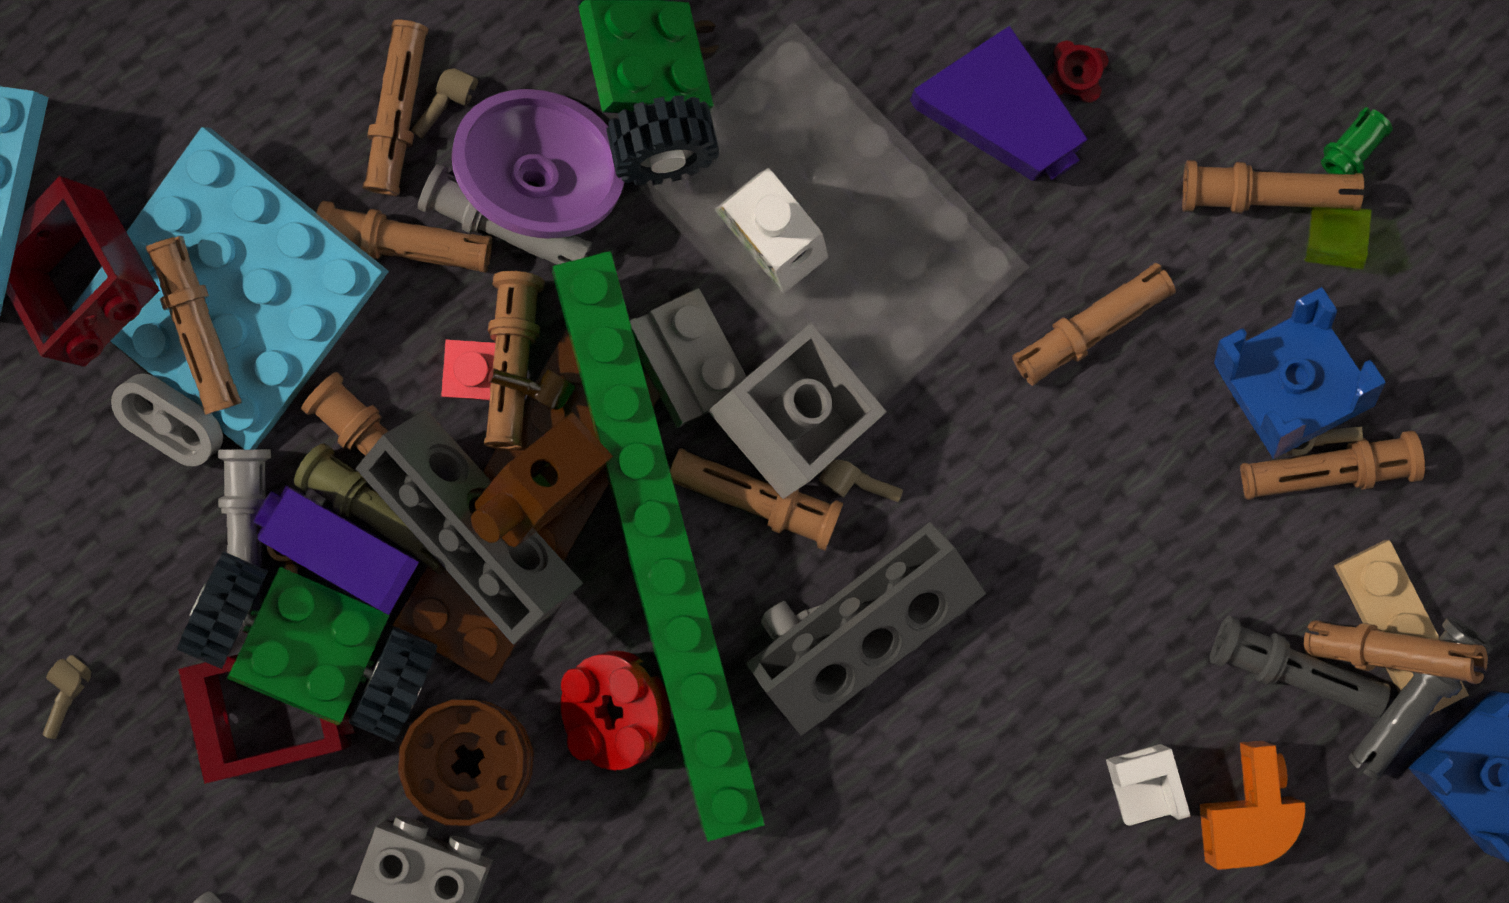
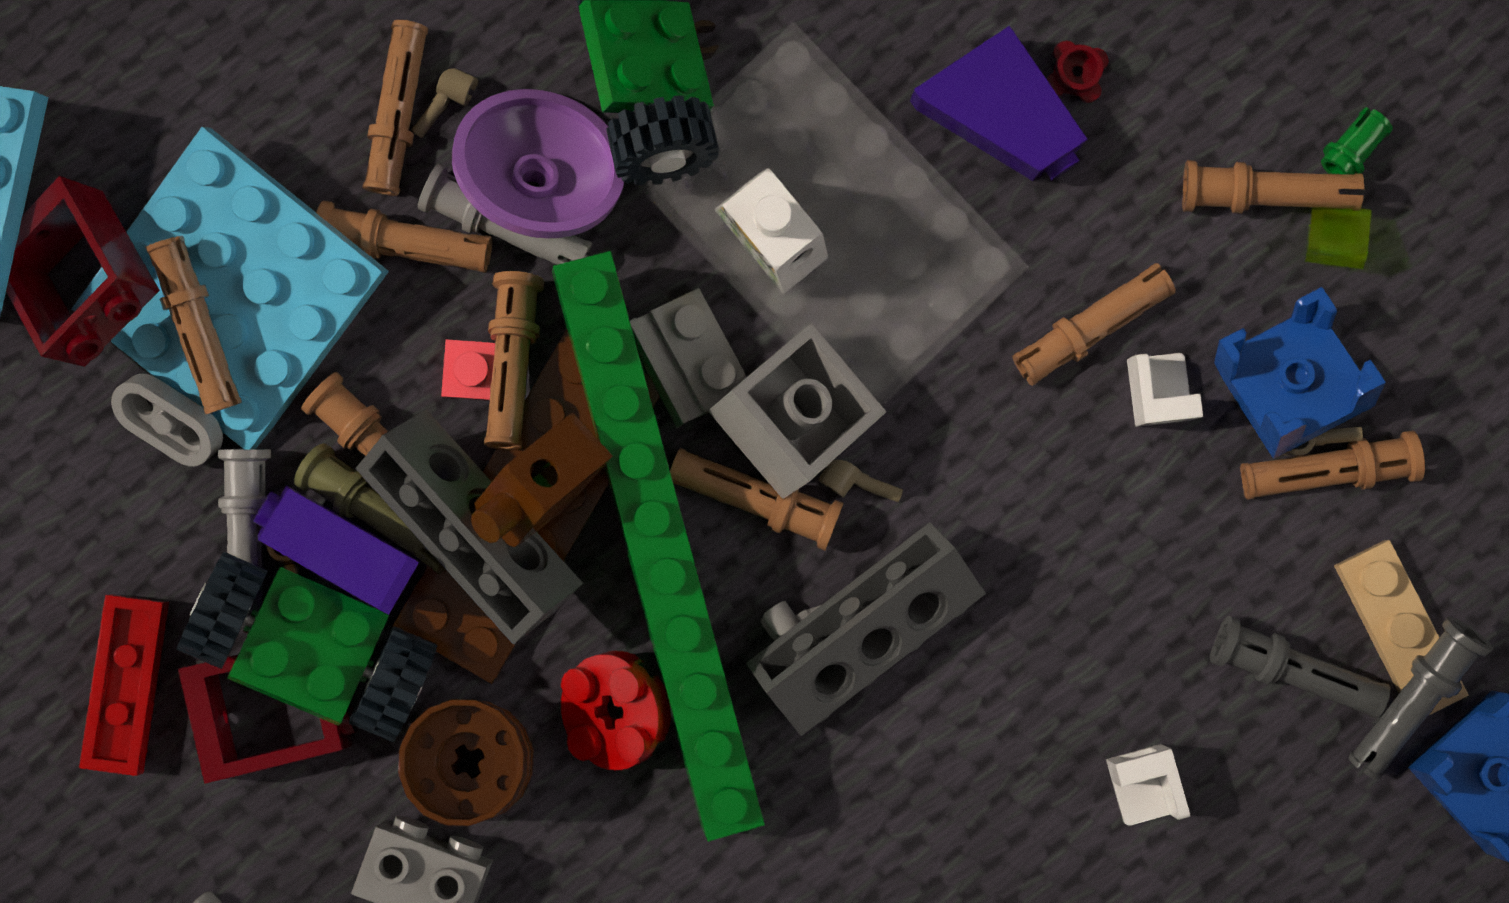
(66, 677): dark tan hand -> none
(124, 685): none -> red plate
(550, 391): dark brown hand -> none
(1161, 390): none -> white panel
(1262, 824): orange brick -> none
(1370, 647): medium nougat pin -> none

